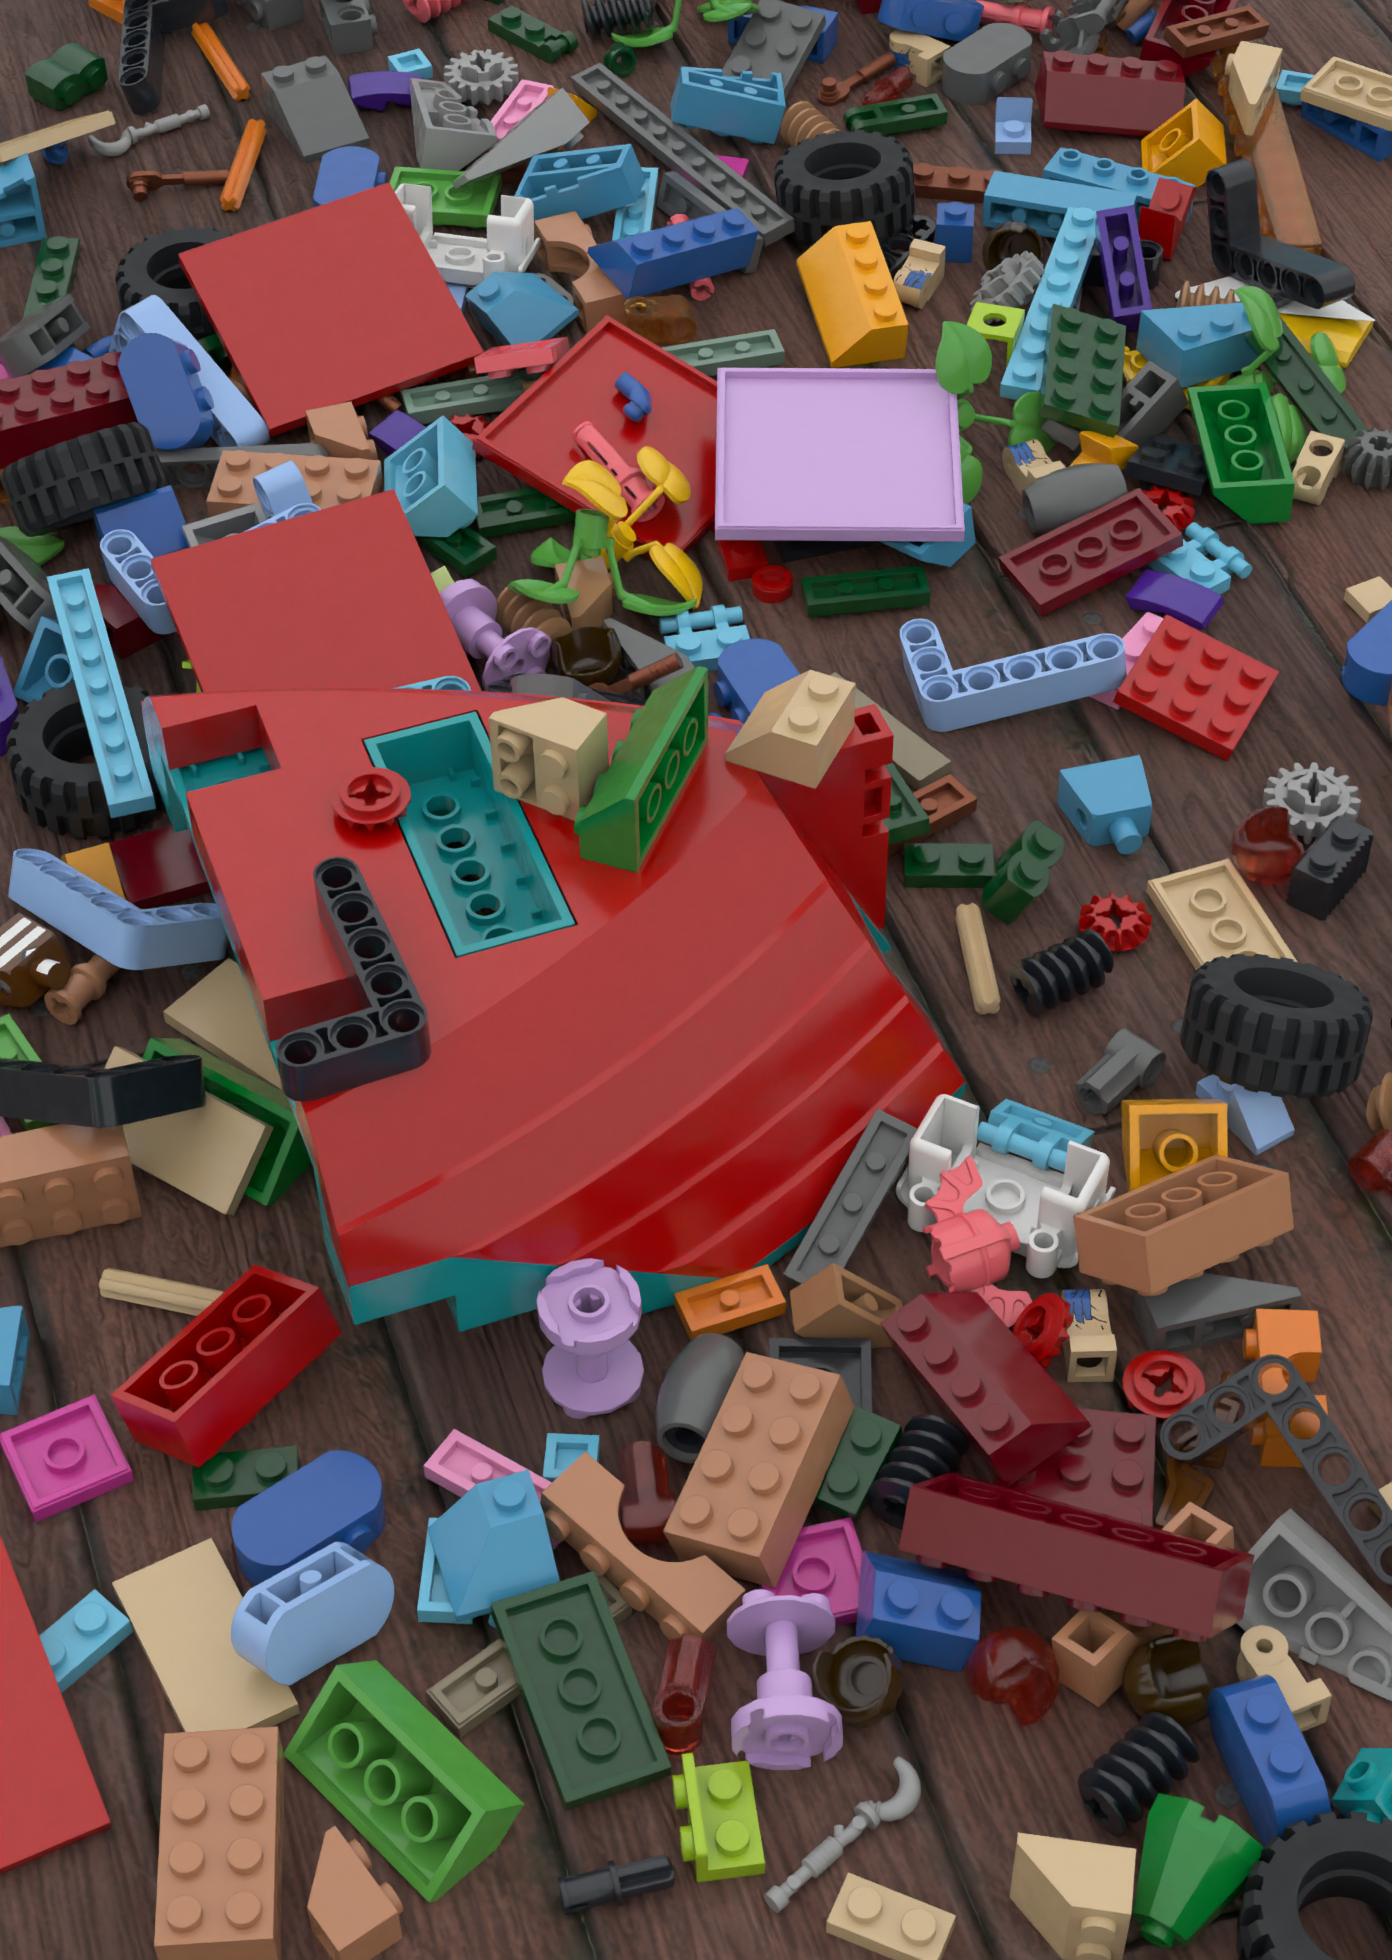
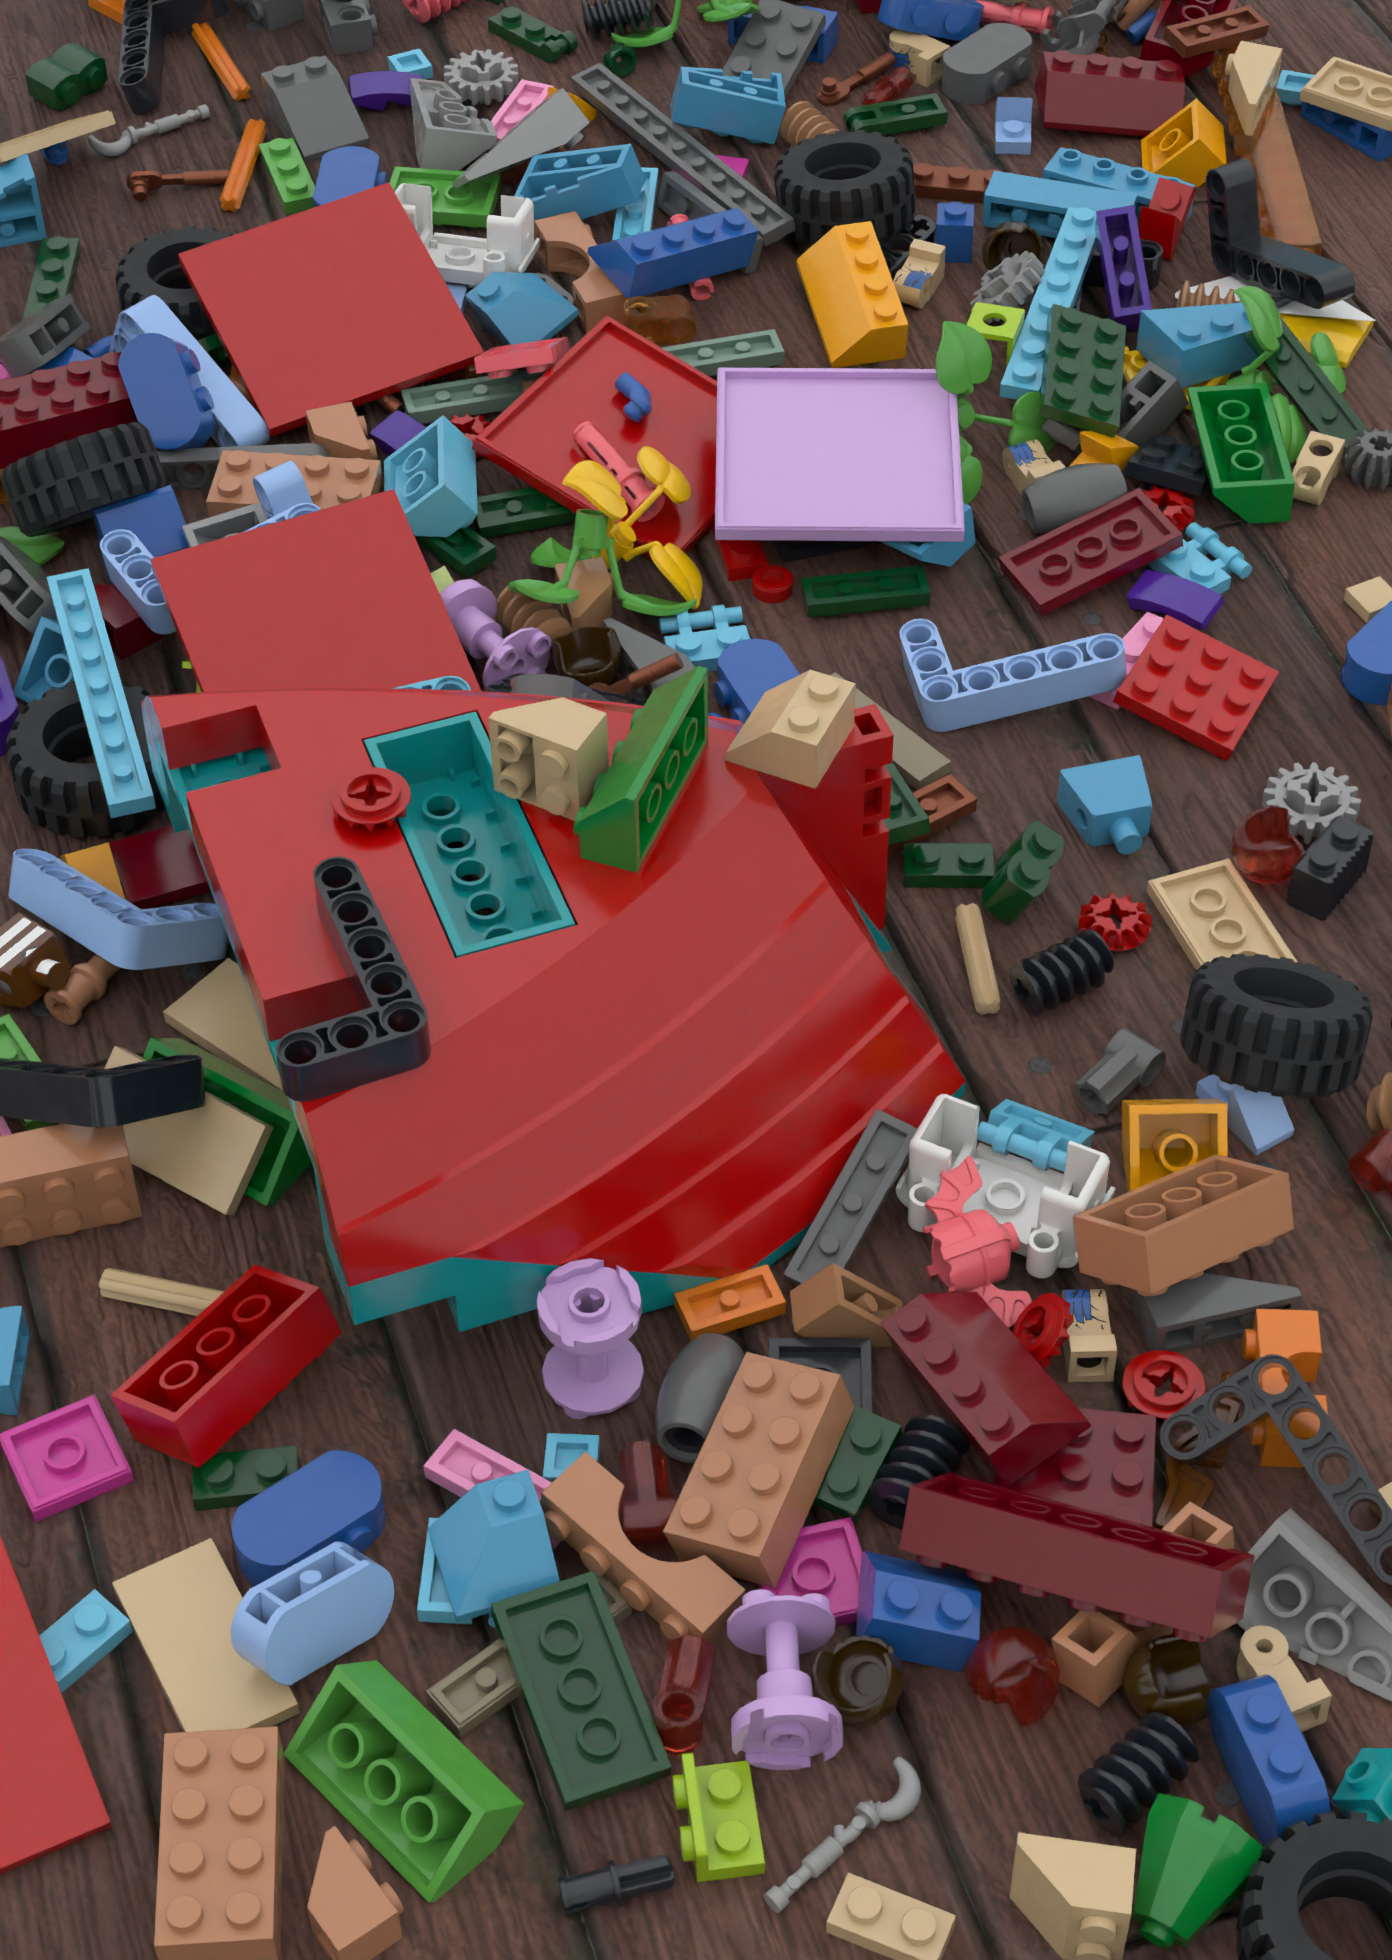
(288, 174): none -> bright green plate

